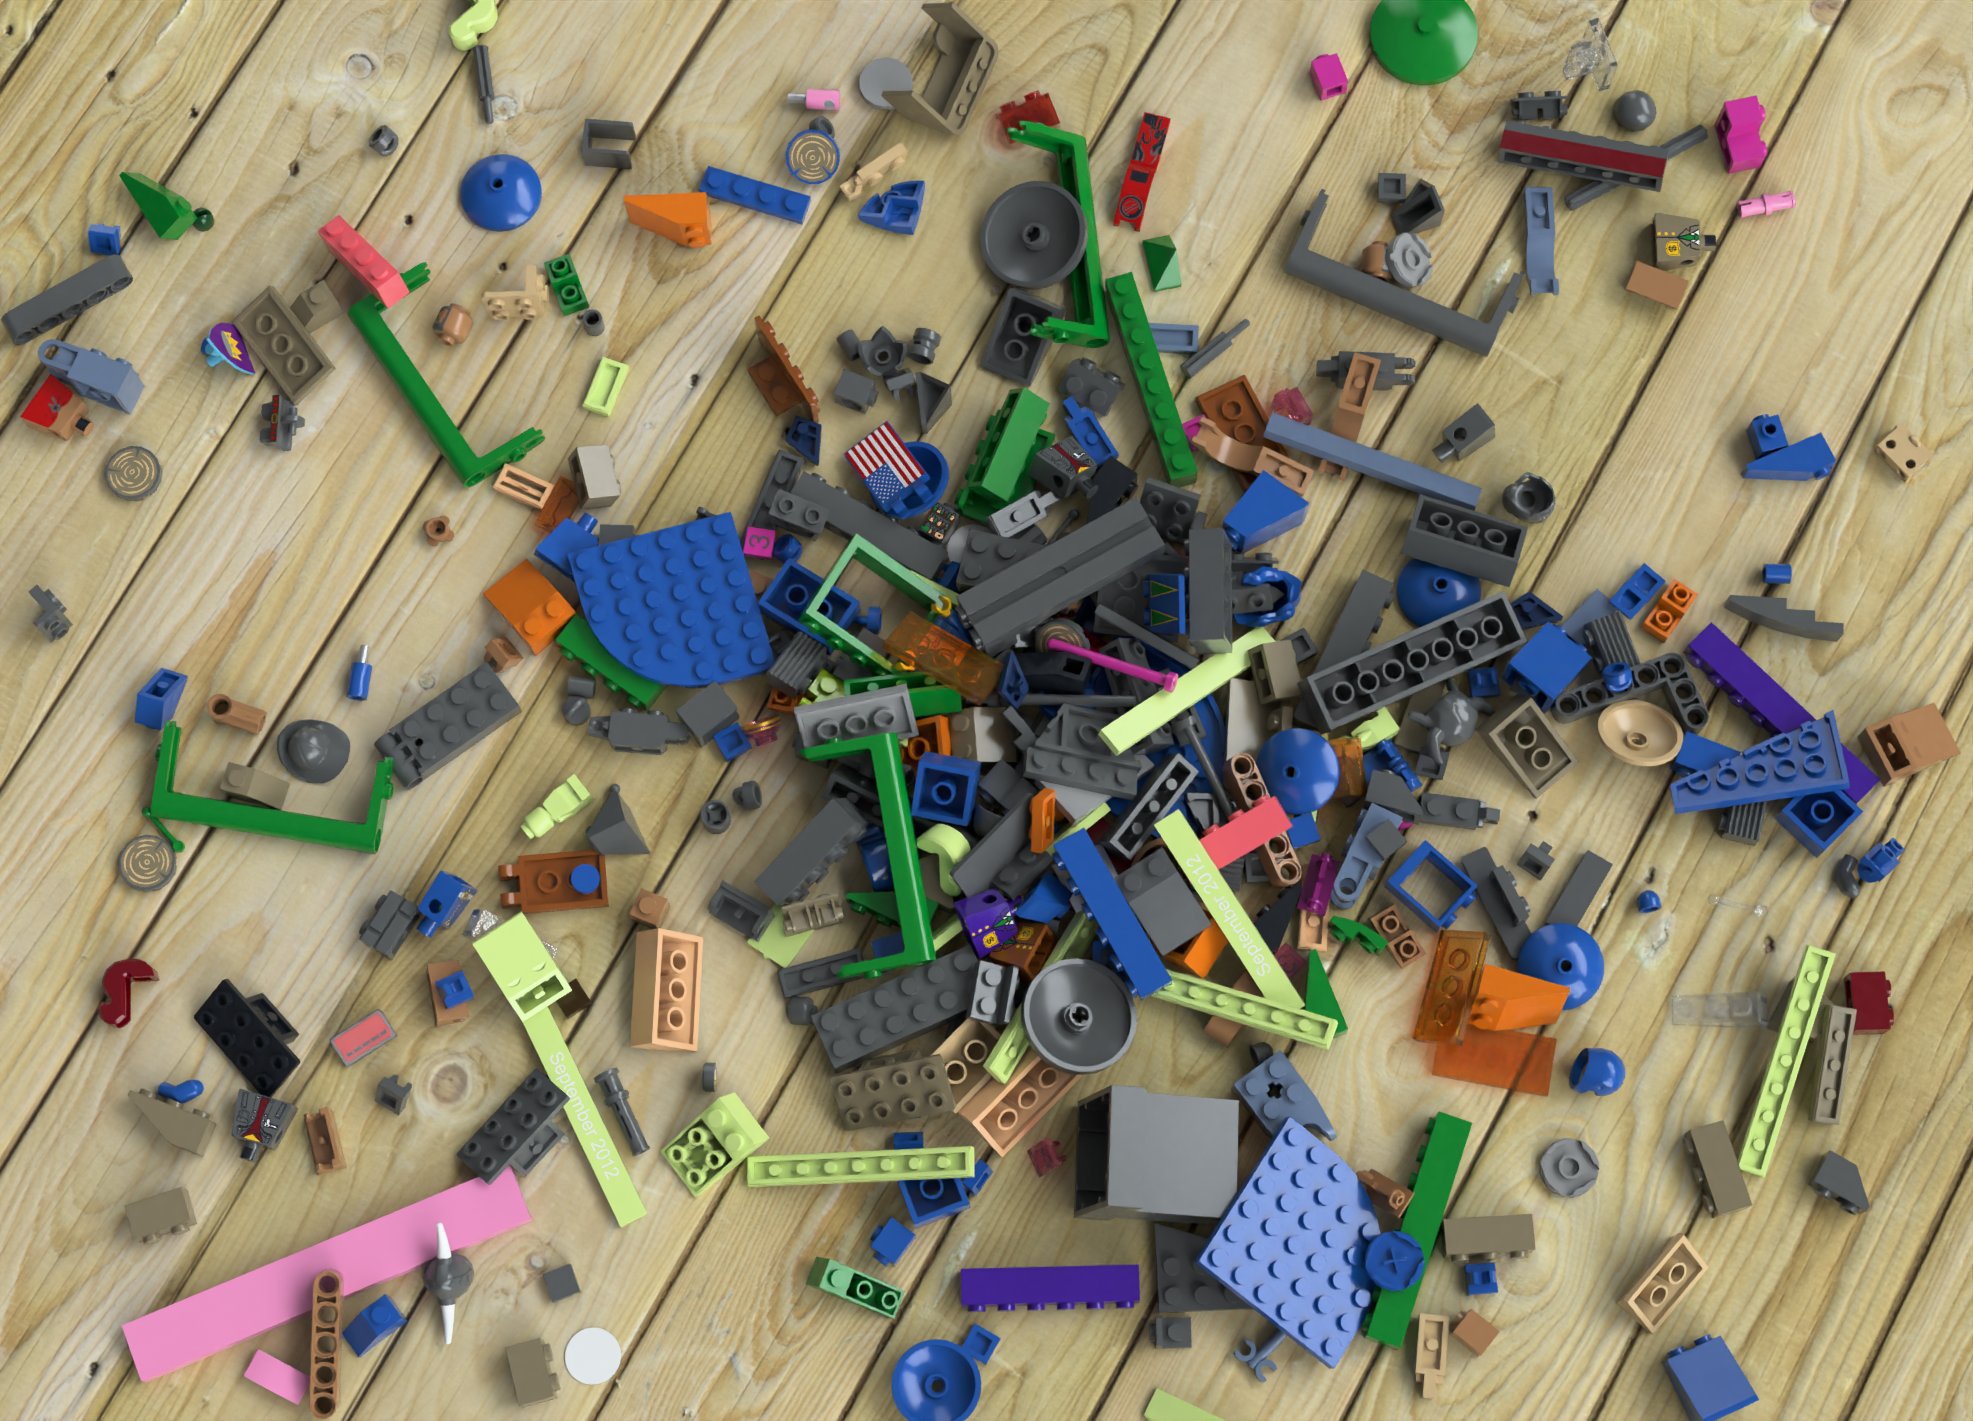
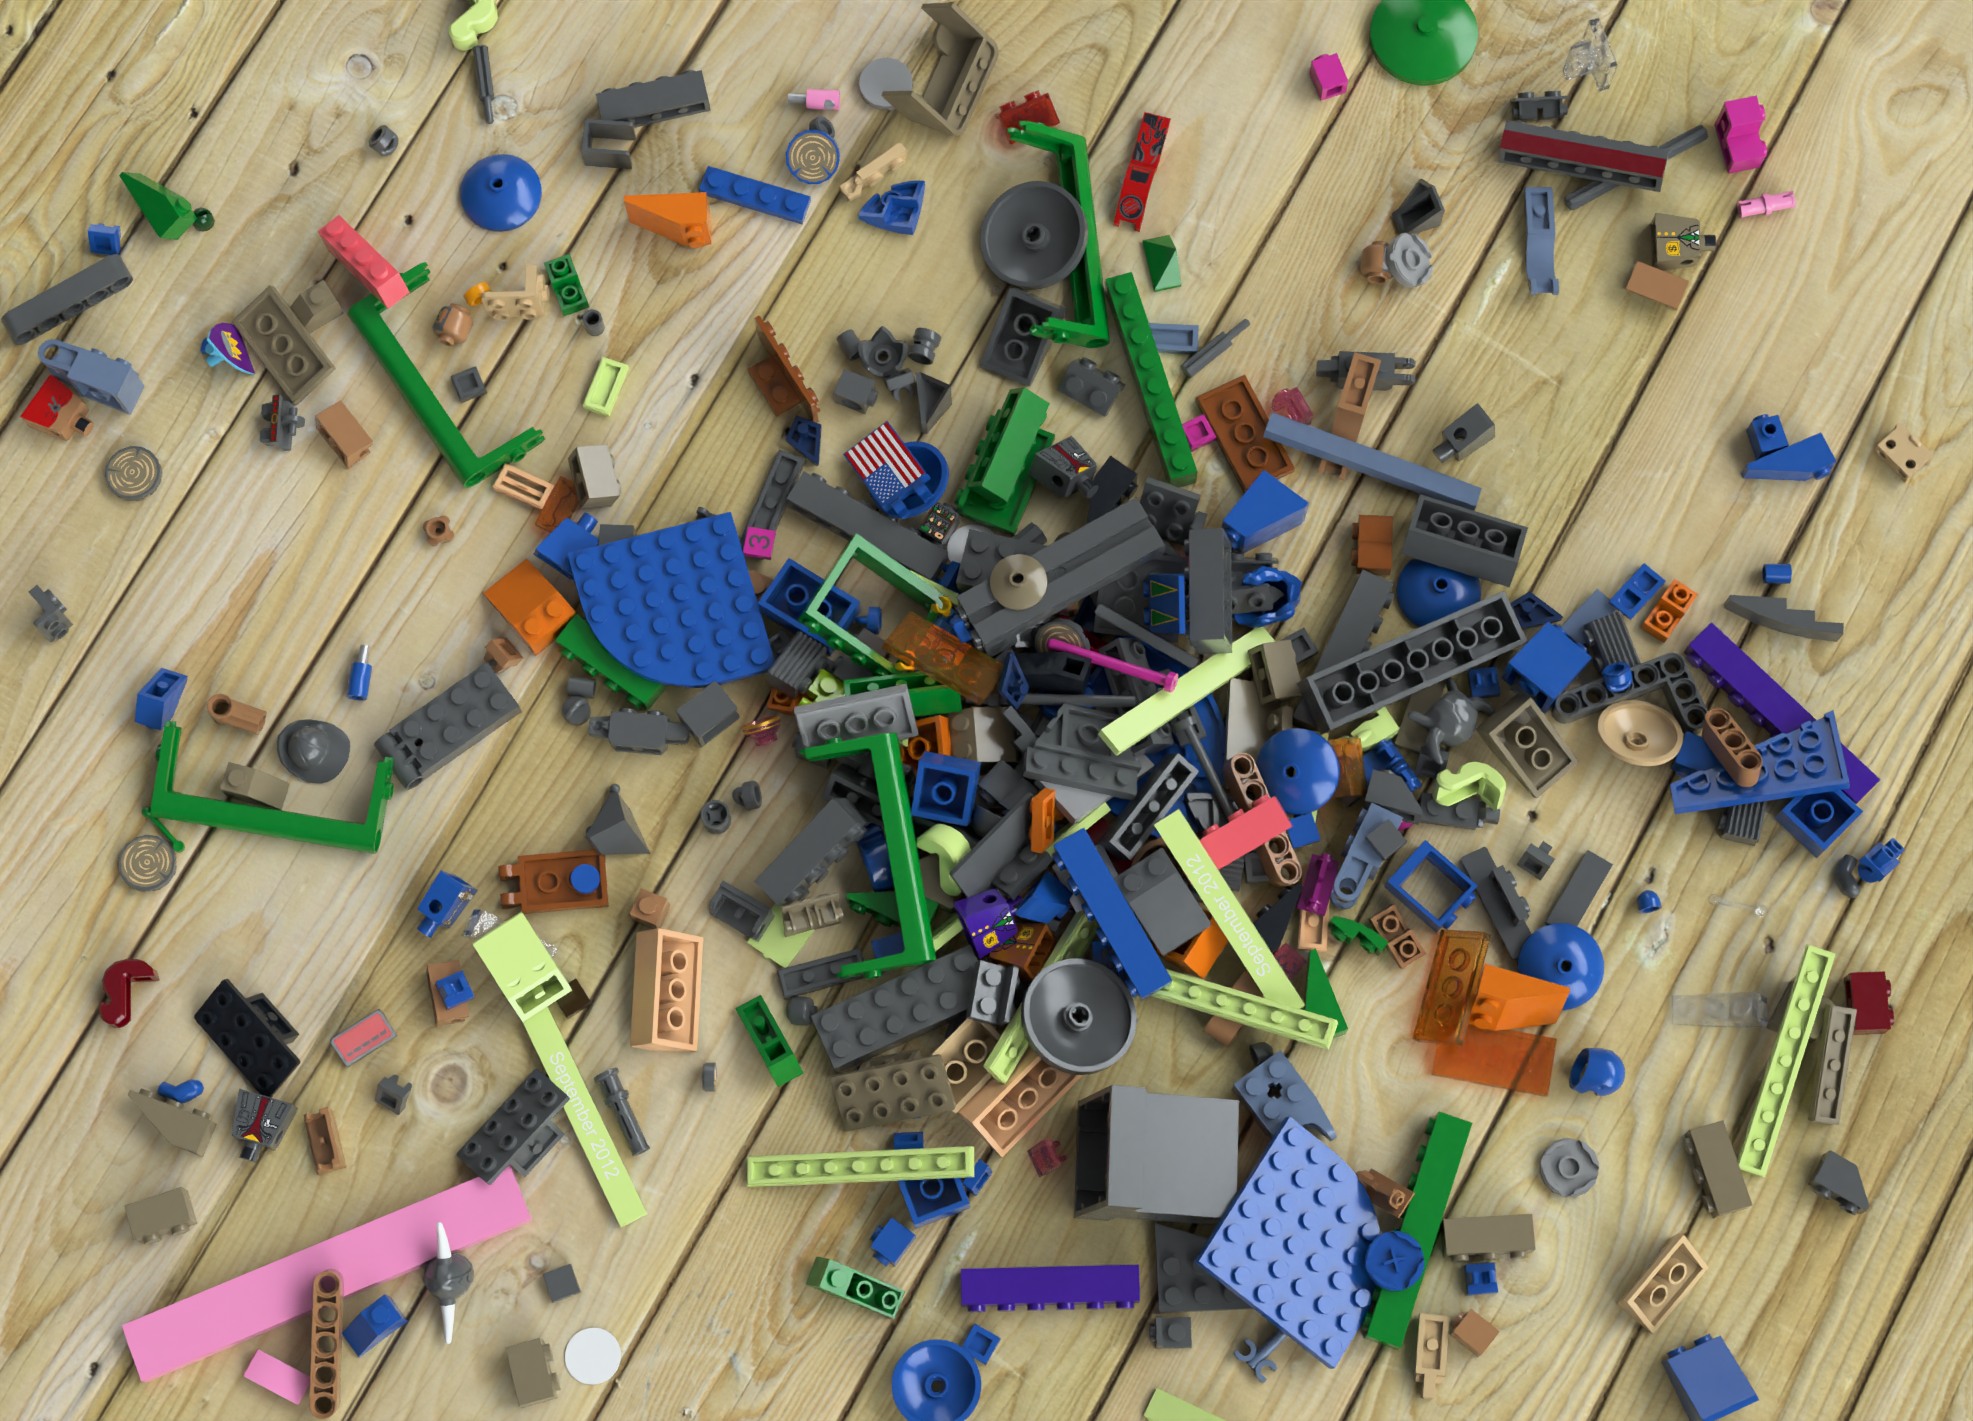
(343, 434): none -> medium nougat hinge
(390, 924): dark grey brick -> none
(468, 384): none -> dark grey tile
(474, 294): none -> light orange tile
(559, 806): yellowish green piece -> none
(655, 100): none -> dark grey brick
(714, 1143): yellowish green slope -> none
(732, 742): blue tile -> none
(769, 1040): none -> green slope
(787, 547): blue tile -> none
(797, 515): dark grey bracket -> none
(959, 628): none -> blue tile
(1021, 513): hinge -> none
(1021, 595): none -> dark tan dish
(1073, 514): dark grey hinge -> none
(1088, 432): blue hinge -> none
(1250, 458): medium nougat piece -> none
(1373, 544): none -> dark orange brick
(1391, 188): dark grey plate -> none
(1391, 299): dark grey piece -> none
(1470, 780): none -> yellowish green animal
(1529, 500): dark grey hair -> none
(1635, 110): dark grey hair -> none
(1732, 747): none -> medium nougat beam
(1908, 743): medium nougat slope -> none

